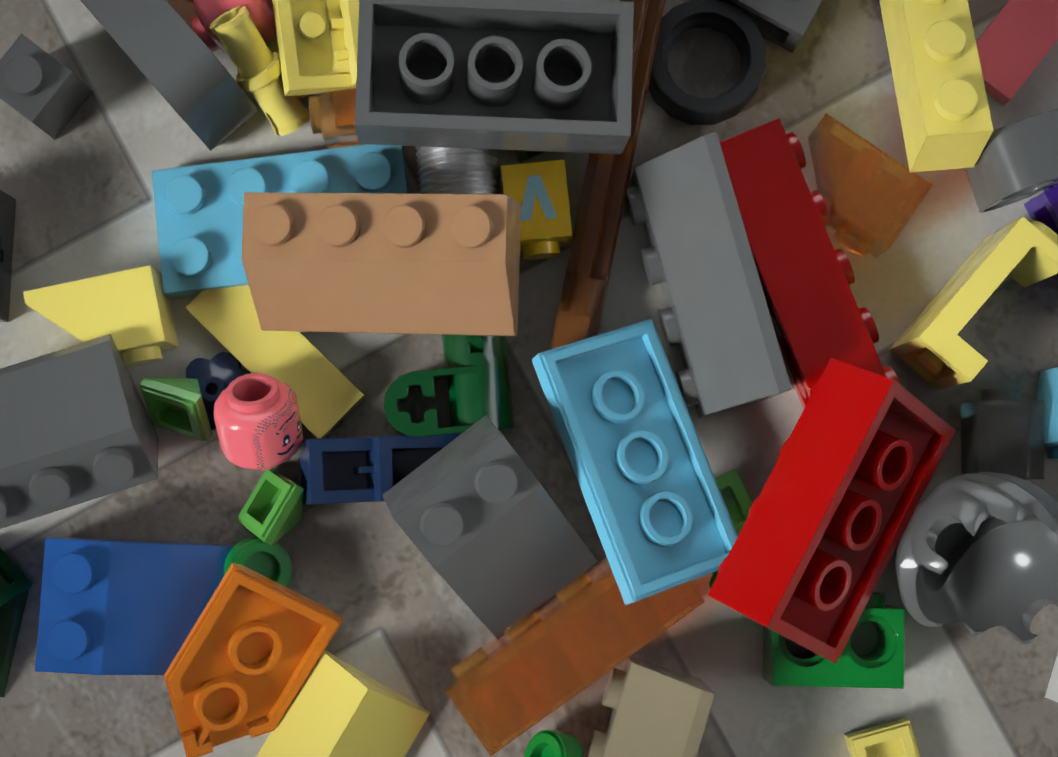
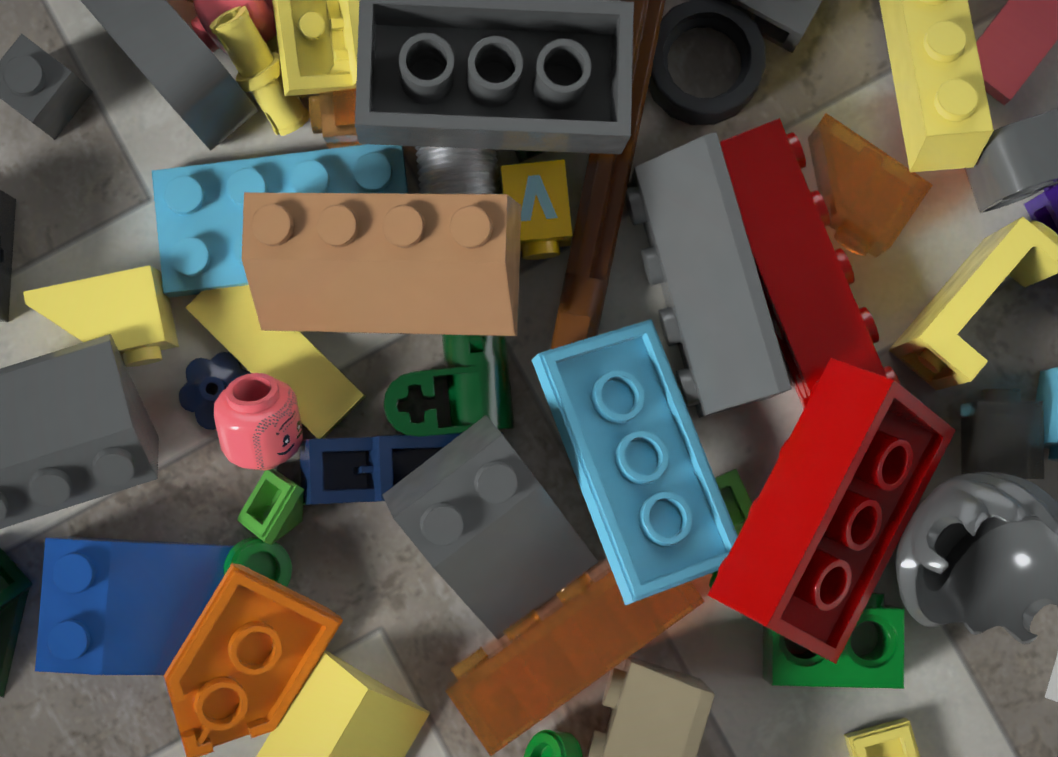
(177, 406): bright green slope -> none

